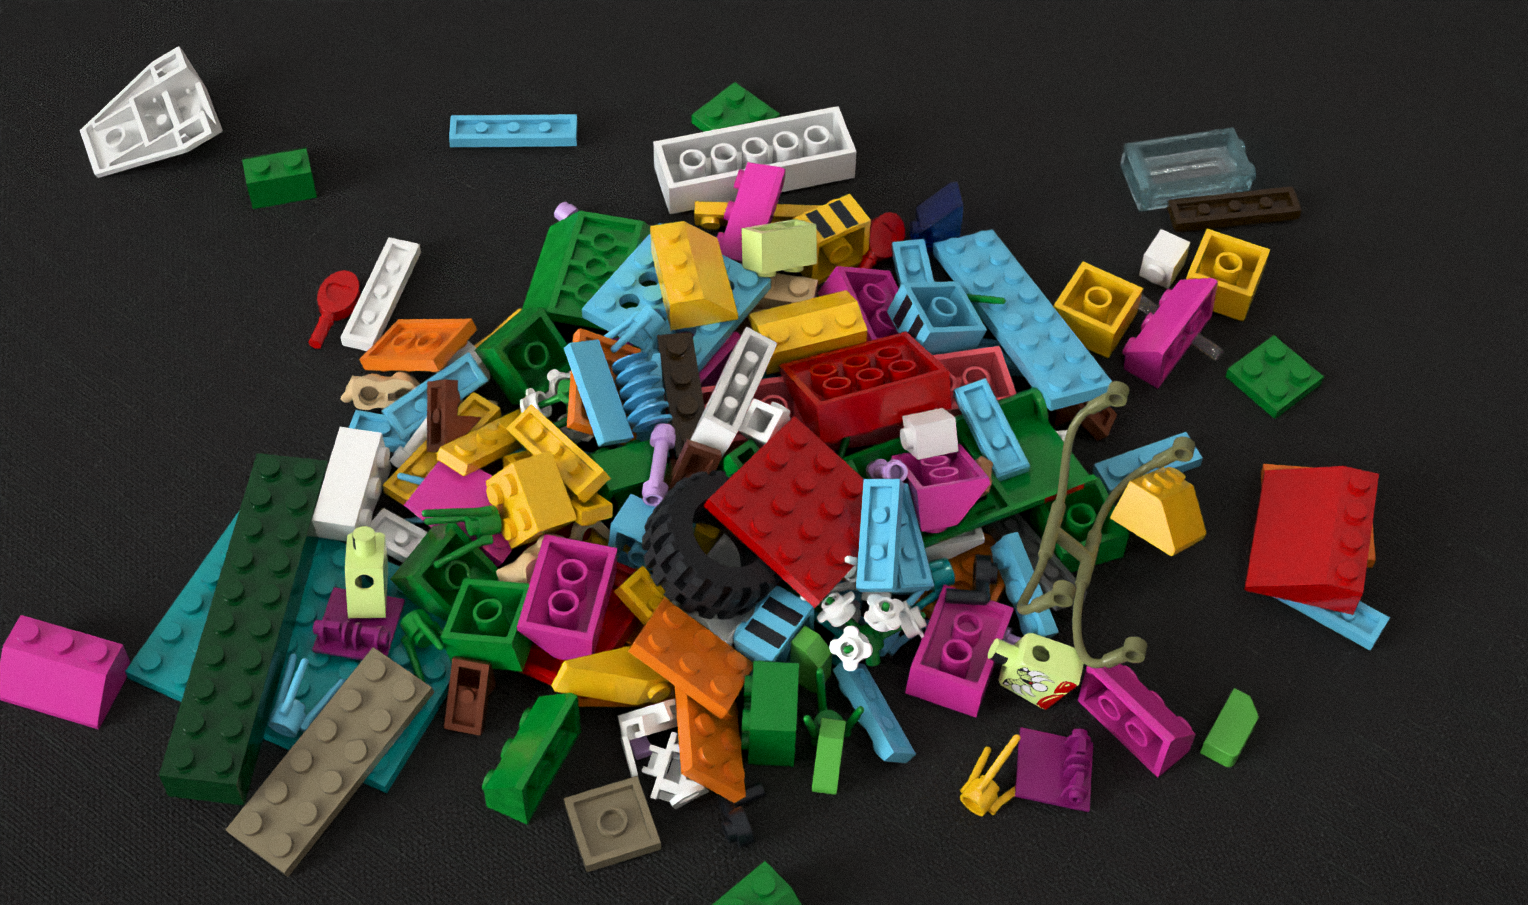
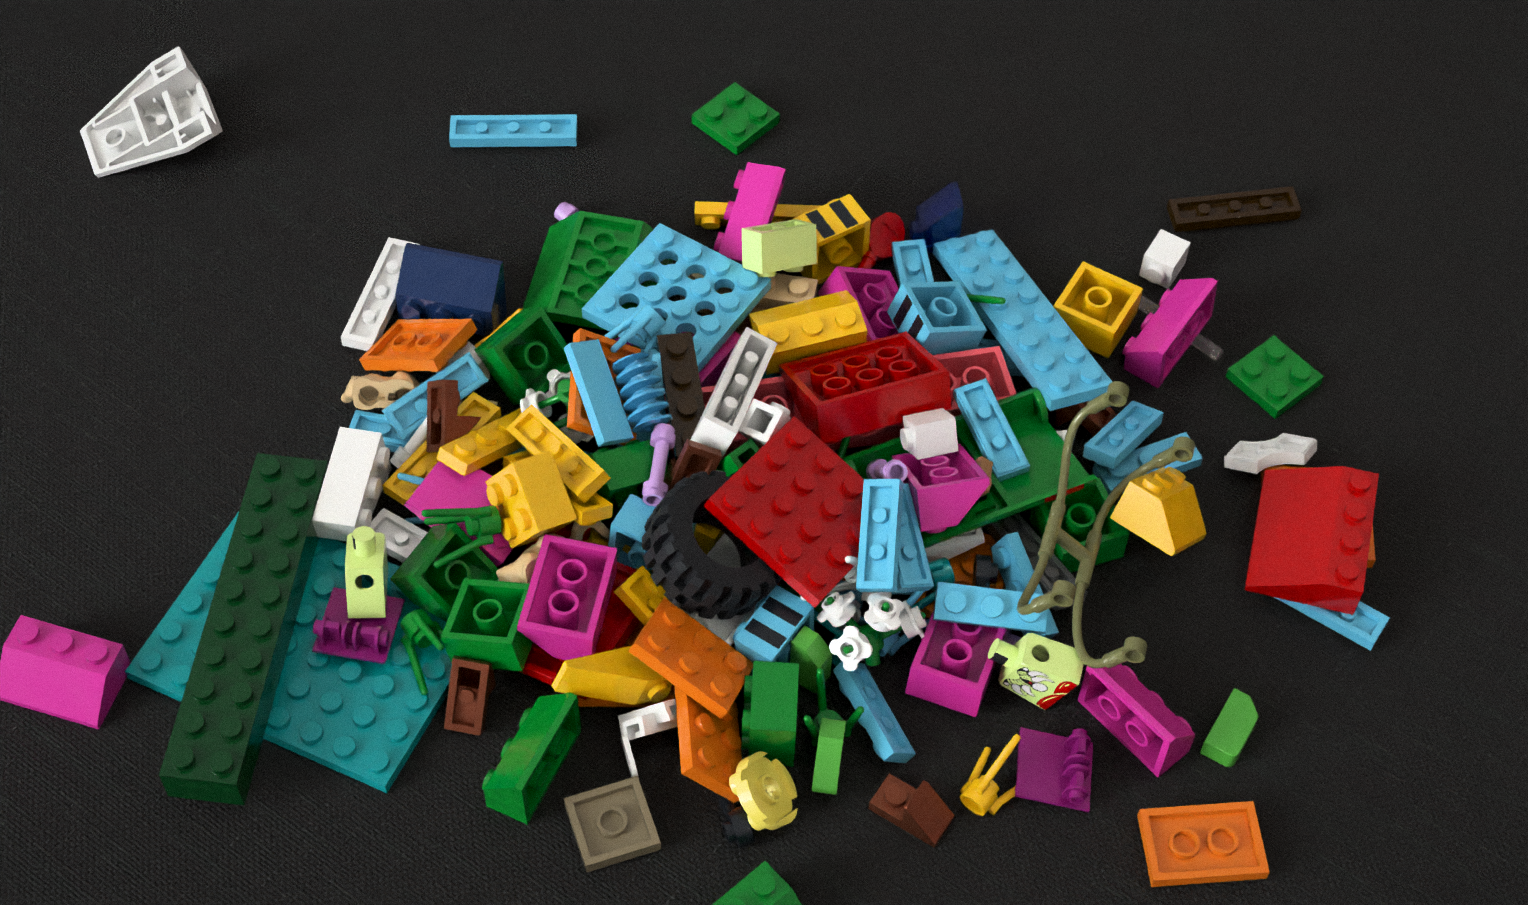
(279, 178): green slope -> none
(288, 713): medium azure plant -> none
(330, 761): dark tan plate -> none
(335, 302): red piece -> none
(451, 286): none -> dark blue slope
(640, 747): lavender piece -> none
(682, 788): white piece -> none
(691, 276): yellow slope -> none
(705, 164): white brick -> none
(750, 782): none -> light yellow plate
(912, 809): none -> copper slope
(985, 608): none -> medium azure plate
(1122, 434): none -> medium azure plate
(1186, 167): clear light blue piece -> none
(1202, 844): none -> orange plate
(1235, 266): yellow brick -> none
(1259, 455): none -> white tile

